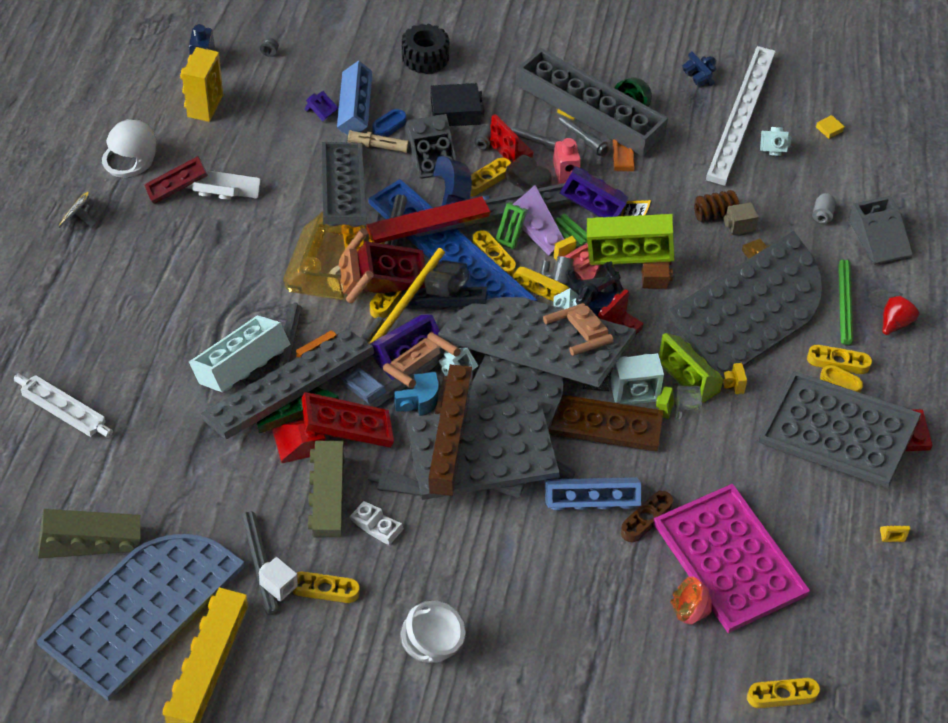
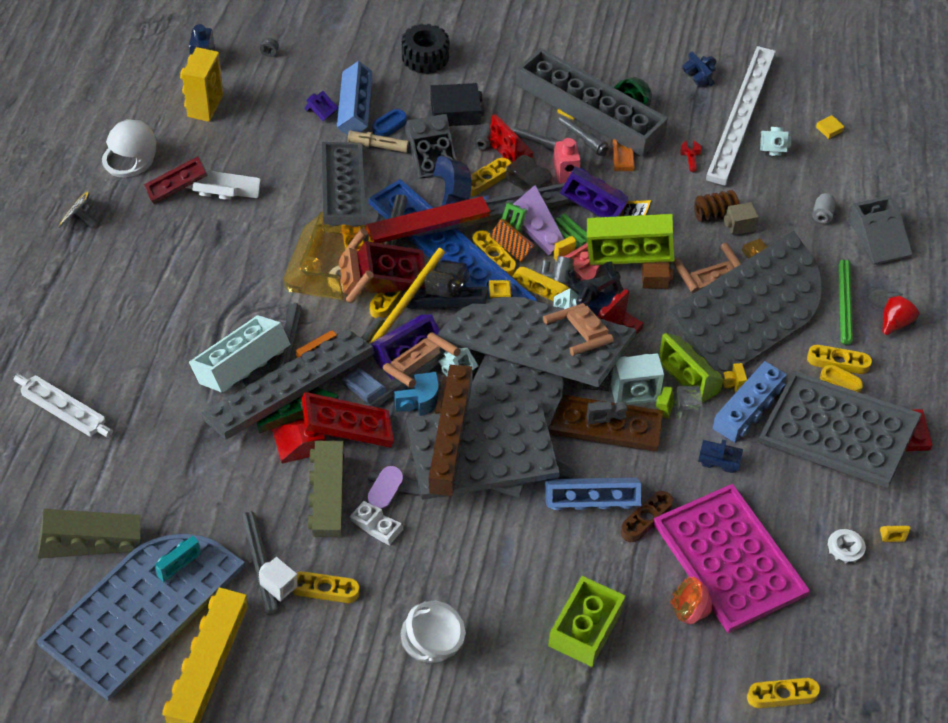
(178, 558): none -> teal plate
(385, 487): none -> lavender tile
(499, 288): none -> yellow tile
(511, 240): none -> tile
(586, 621): none -> lime brick
(603, 411): none -> dark grey plate
(696, 151): none -> red bar
(703, 277): none -> nougat plate
(720, 455): none -> dark blue hips
(749, 402): none -> medium blue brick
(848, 538): none -> white gear

